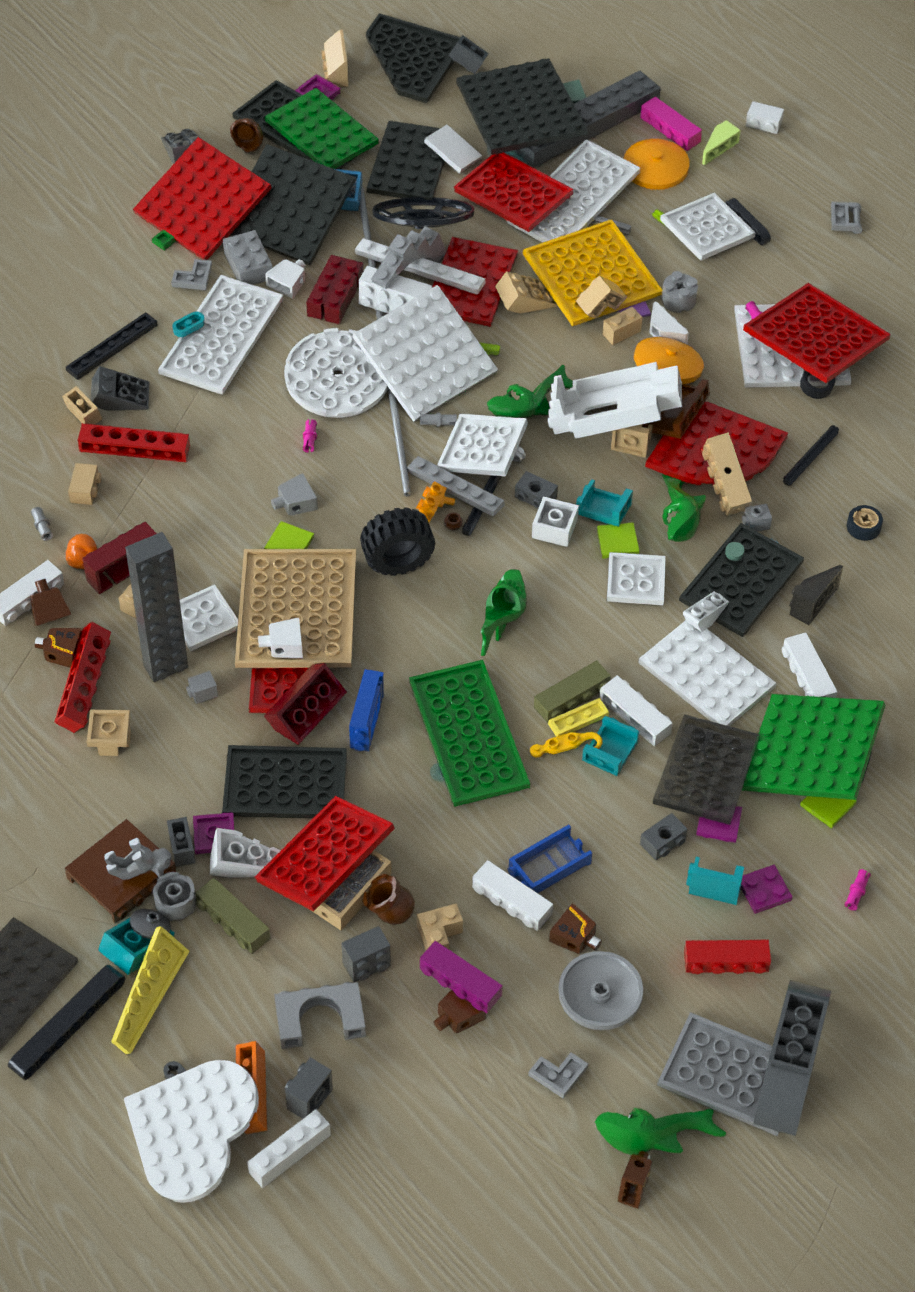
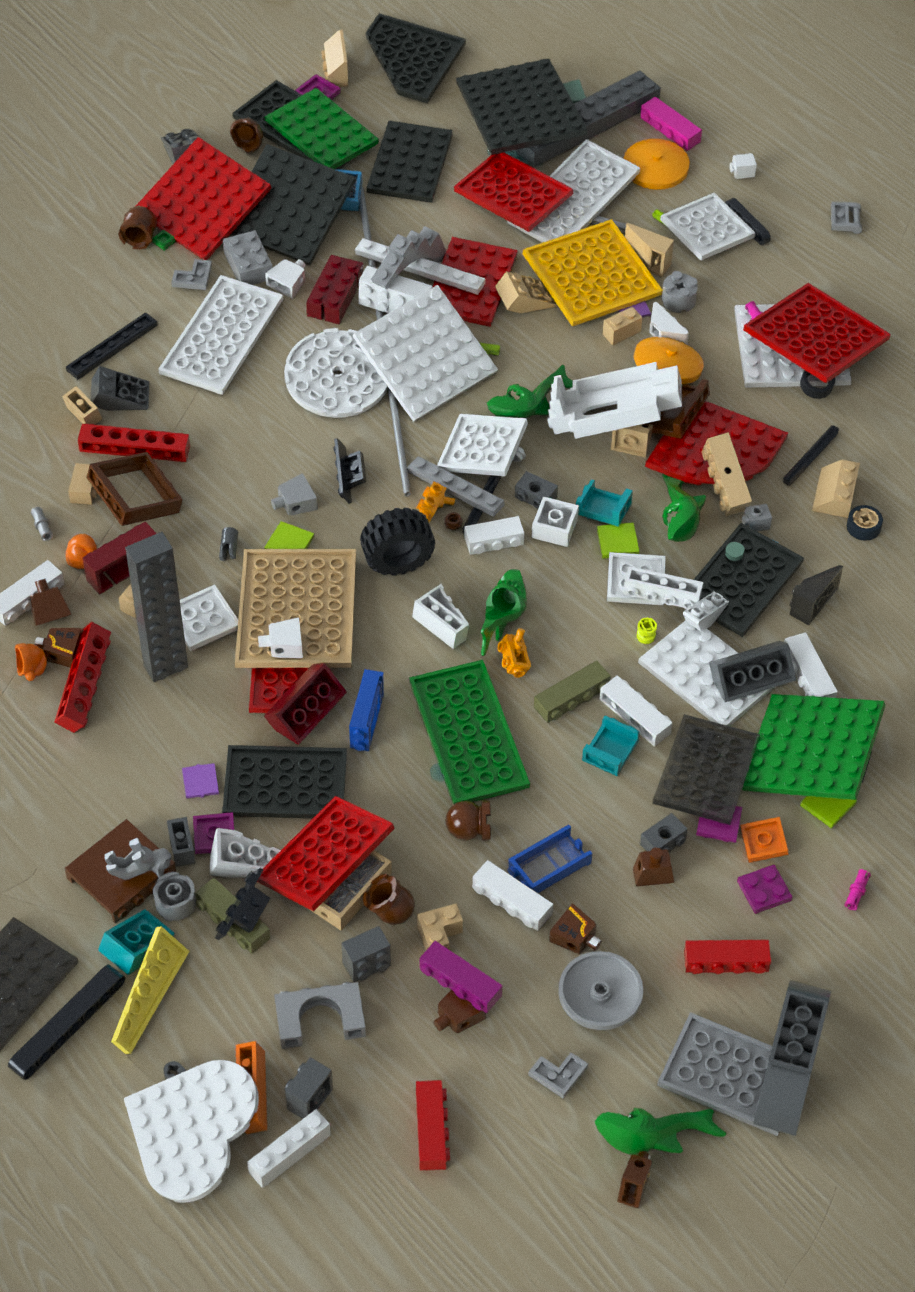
(30, 660): none -> orange piece
(98, 475): none -> reddish brown window
(109, 731): tan panel -> none
(138, 227): none -> reddish brown tile
(146, 920): flat silver dish -> none
(188, 324): teal plate -> none
(200, 780): none -> medium lavender piece
(202, 687): light grey brick -> none
(228, 543): none -> dark grey hinge
(247, 907): none -> black bracket
(309, 435): dark pink pin -> none
(350, 470): none -> black bracket
(423, 217): black dish -> none
(431, 1125): none -> red brick
(438, 419): light grey pin -> none
(441, 617): none -> white wedge
(453, 148): white tile -> none
(468, 54): dark grey brick -> none
(468, 820): none -> reddish brown tile
(494, 535): none -> white brick
(514, 654): none -> light orange brick
(564, 743): yellow piece -> none
(578, 717): light yellow plate -> none
(599, 296): tan brick -> none
(646, 630): none -> neon yellow wheel
(651, 248): none -> tan slope
(653, 868): none -> reddish brown torso
(662, 587): none -> white brick
(714, 884): teal panel -> none
(723, 138): yellowish green slope -> none
(743, 166): none -> white brick
(753, 670): none -> dark grey slope
(764, 117): white brick -> none
(764, 839): none -> orange plate
(836, 488): none -> tan slope

